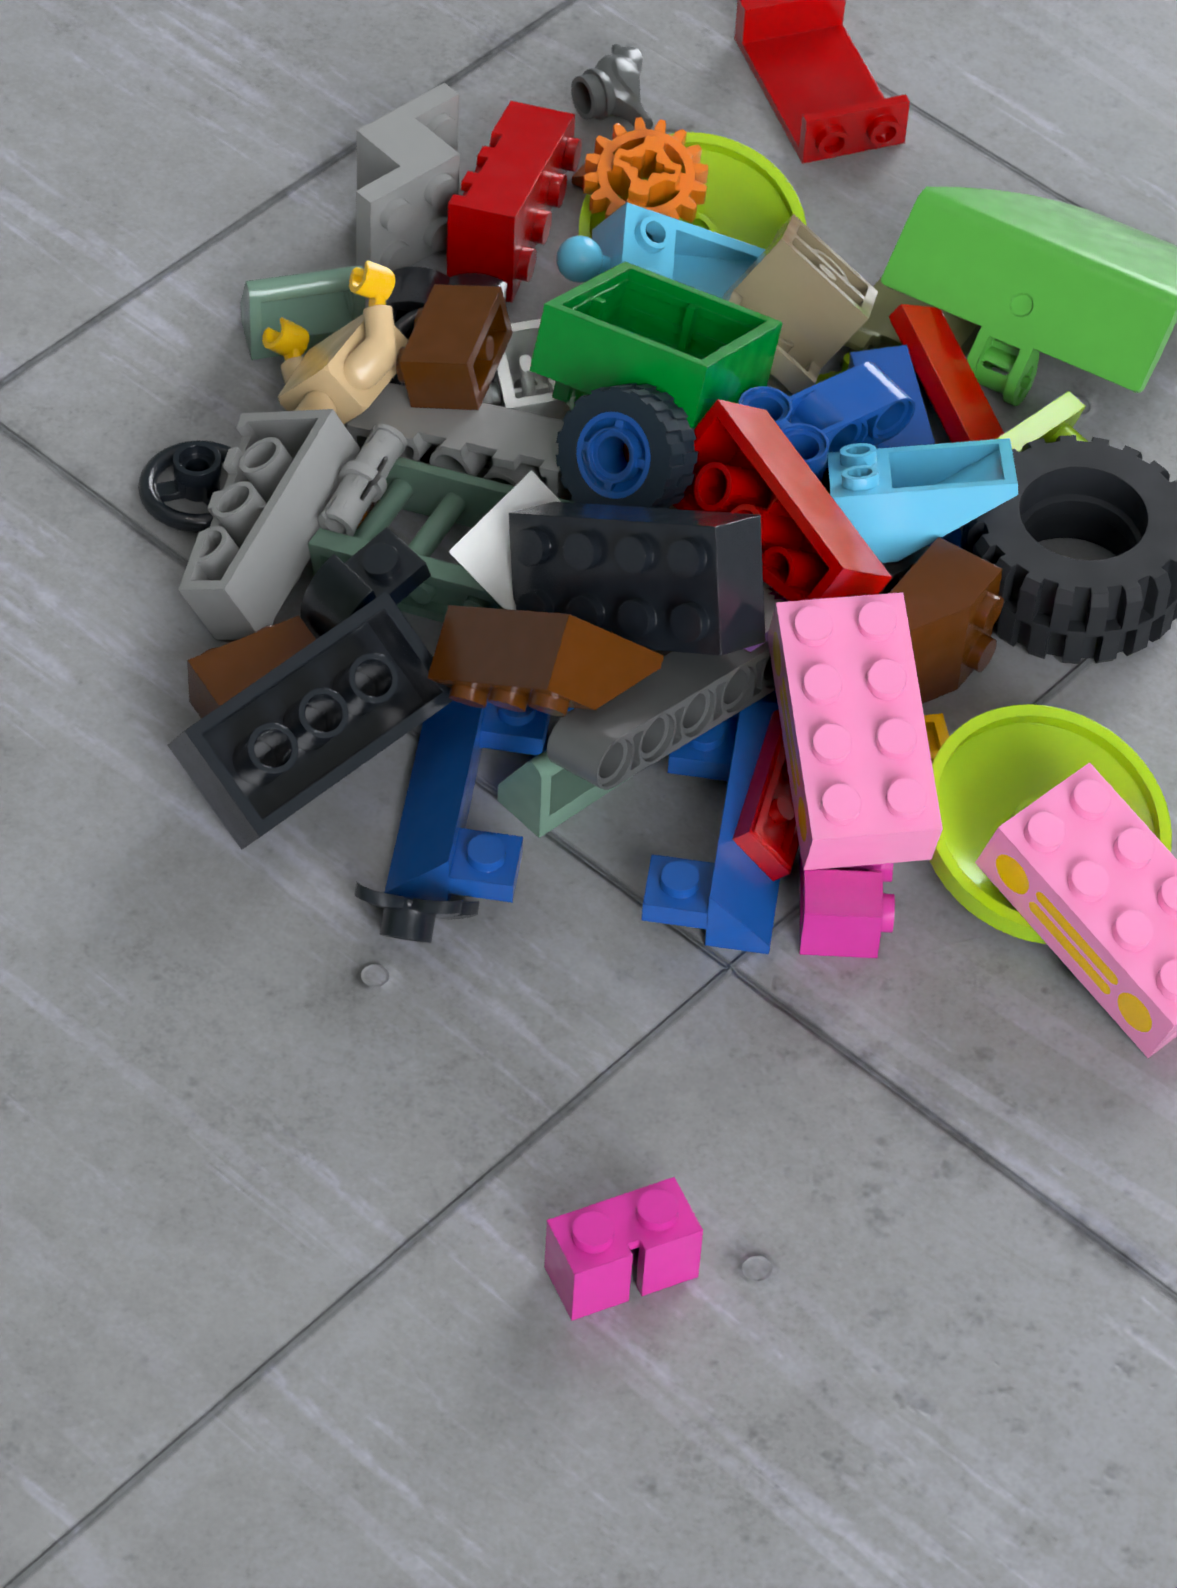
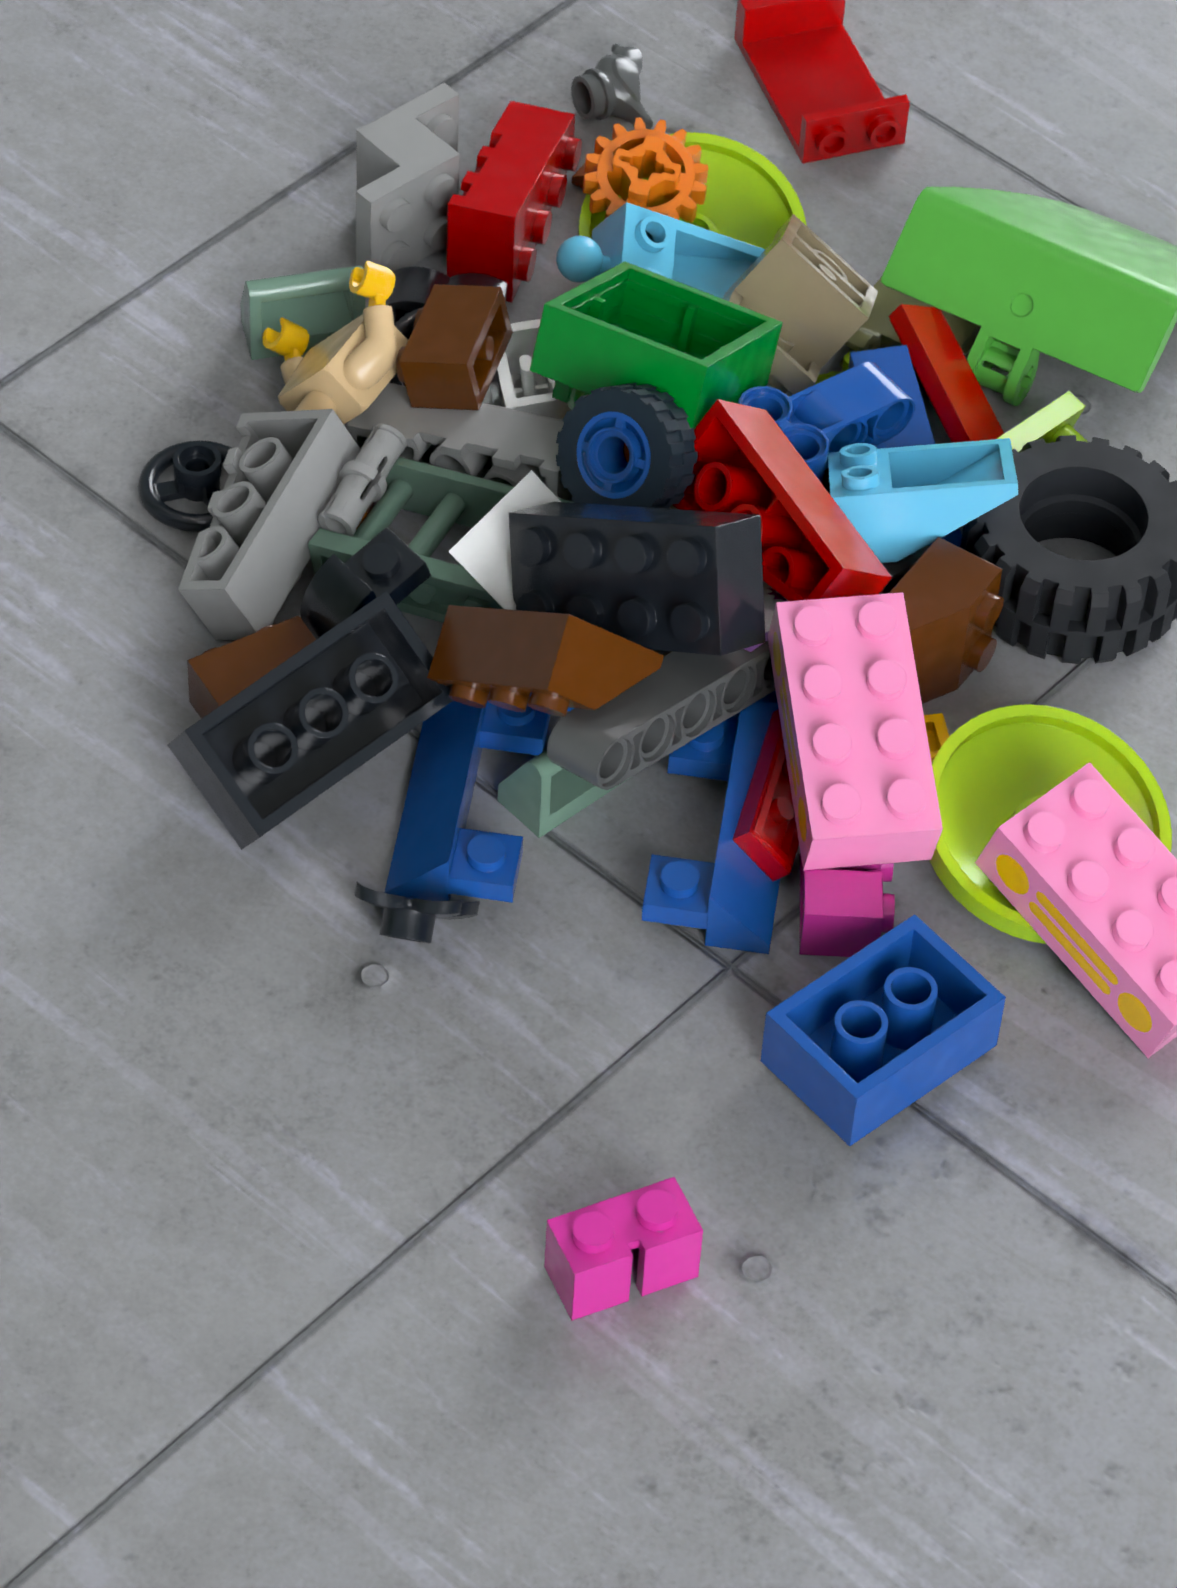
(882, 1029): none -> blue brick

